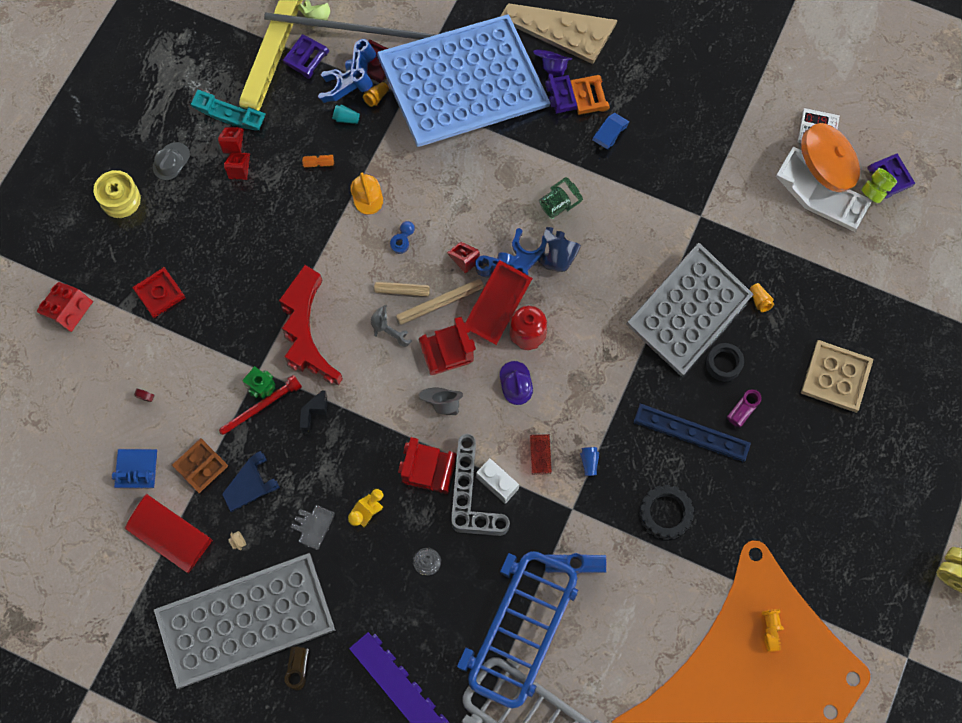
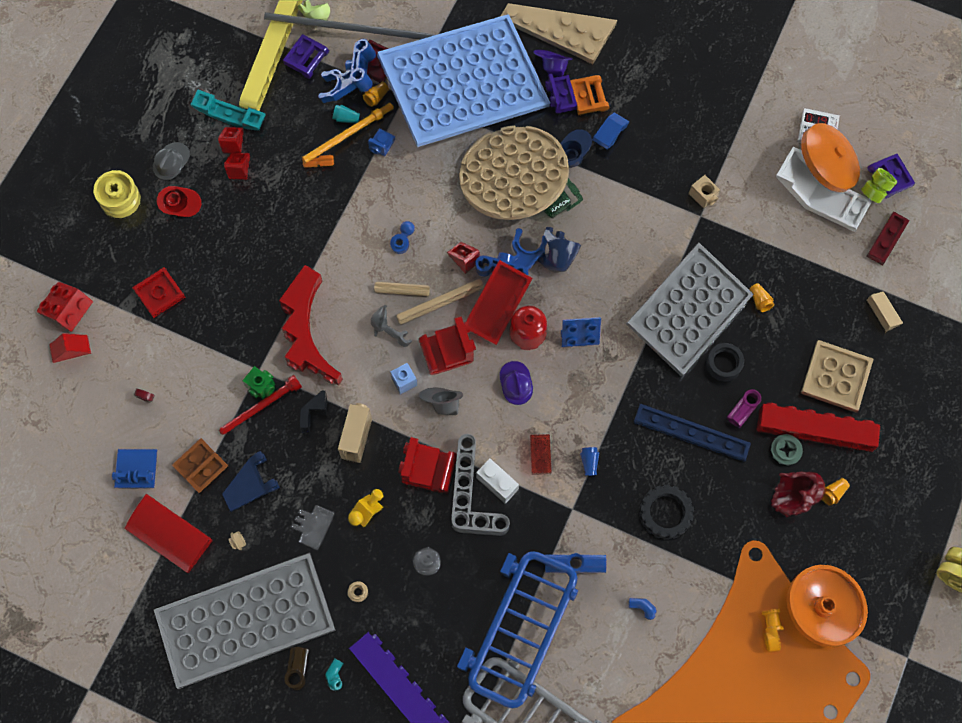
(69, 346): none -> red slope
(178, 201): none -> red piece
(332, 675): none -> teal arm
(355, 432): none -> tan brick
(357, 585): none -> tan plate
(367, 194): light orange piece -> none
(375, 115): none -> light orange bar
(381, 142): none -> blue bracket
(403, 378): none -> light blue brick
(514, 172): none -> tan tile
(576, 146): none -> dark blue piece
(581, 332): none -> blue hinge
(645, 605): none -> blue arm
(707, 185): none -> tan brick
(791, 443): none -> sand green gear
(798, 492): none -> dark red hair
(819, 427): none -> red brick
(827, 606): none -> orange dish
(835, 491): none -> light orange cone
(884, 311): none -> tan slope
(888, 238): none -> dark red tile

